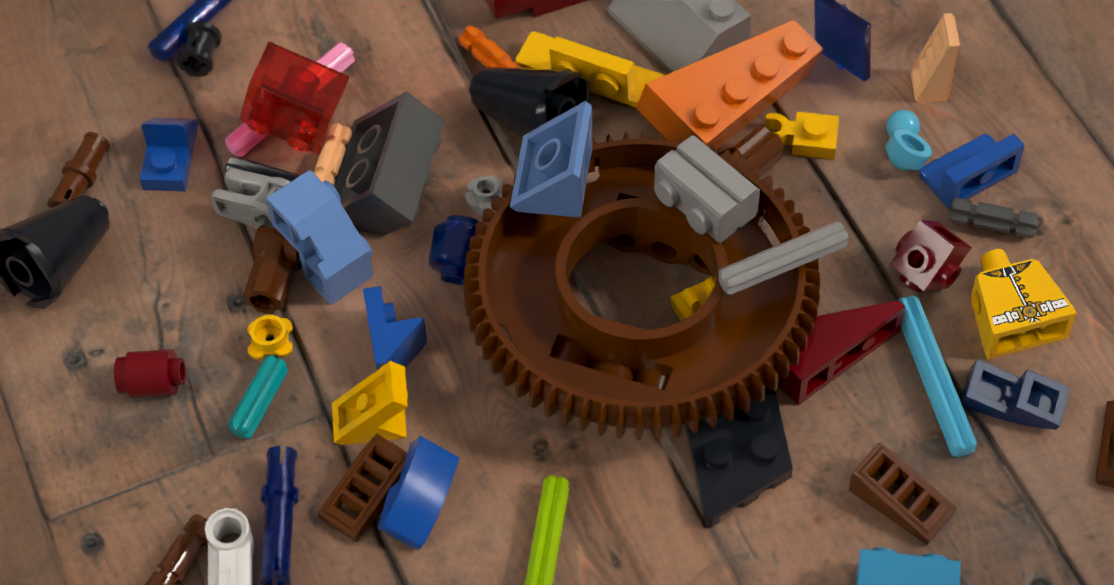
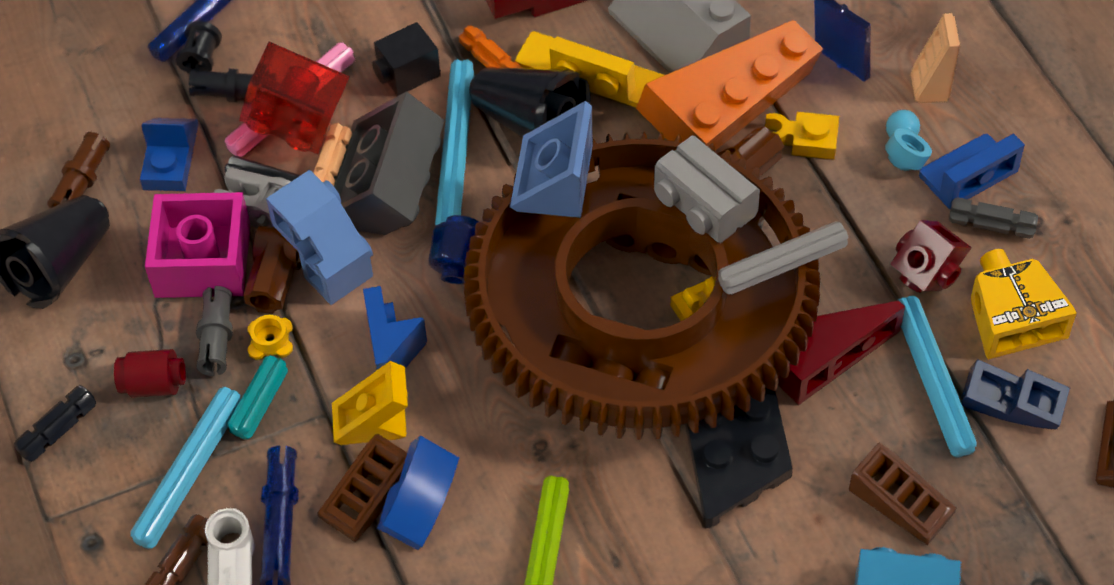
(55, 423): none -> black axle
(185, 469): none -> medium azure axle
(197, 244): none -> dark pink brick
(214, 331): none -> dark grey pin
(219, 84): none -> black pin
(406, 59): none -> black brick
(455, 141): none -> medium azure axle
(477, 199): light grey plate -> none

